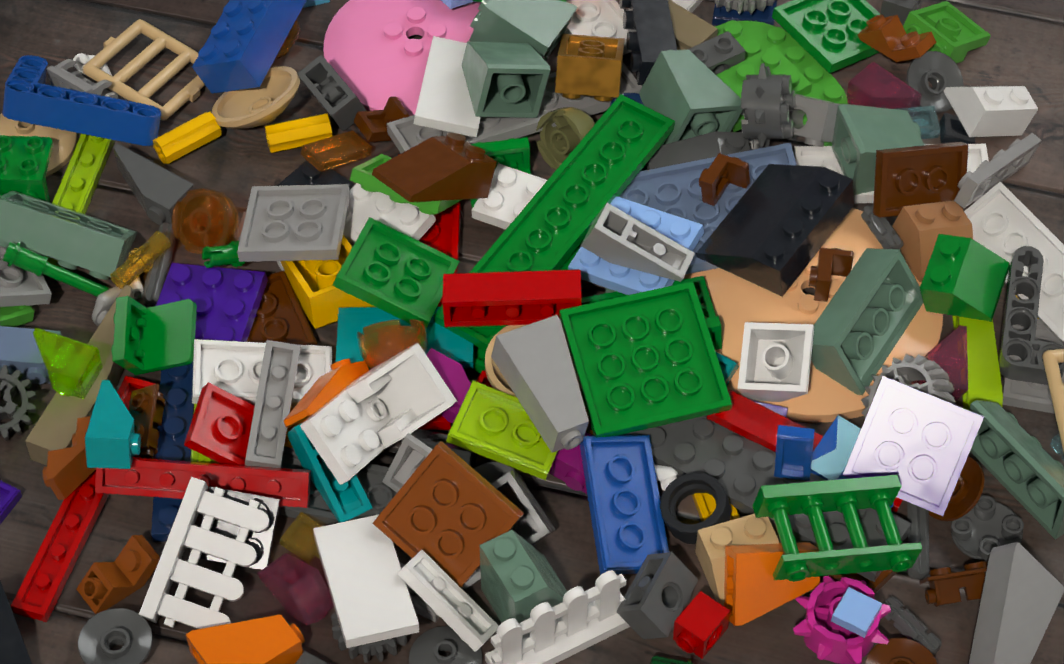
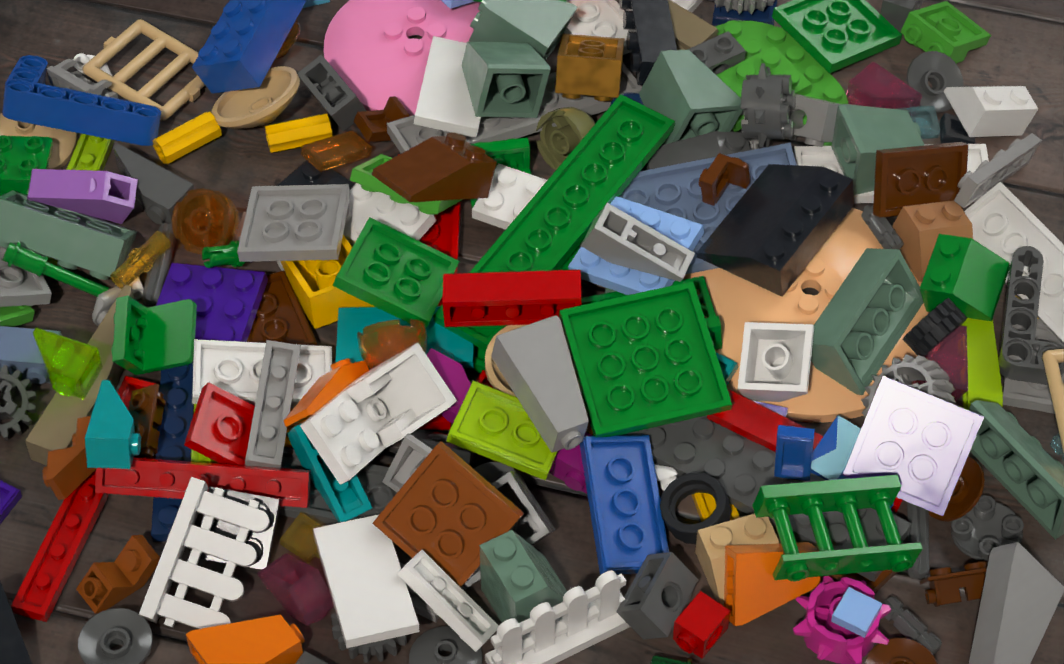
(85, 192): none -> medium lavender slope
(830, 262): reddish brown bracket -> none
(890, 38): dark orange slope -> none
(934, 328): none -> black tyre

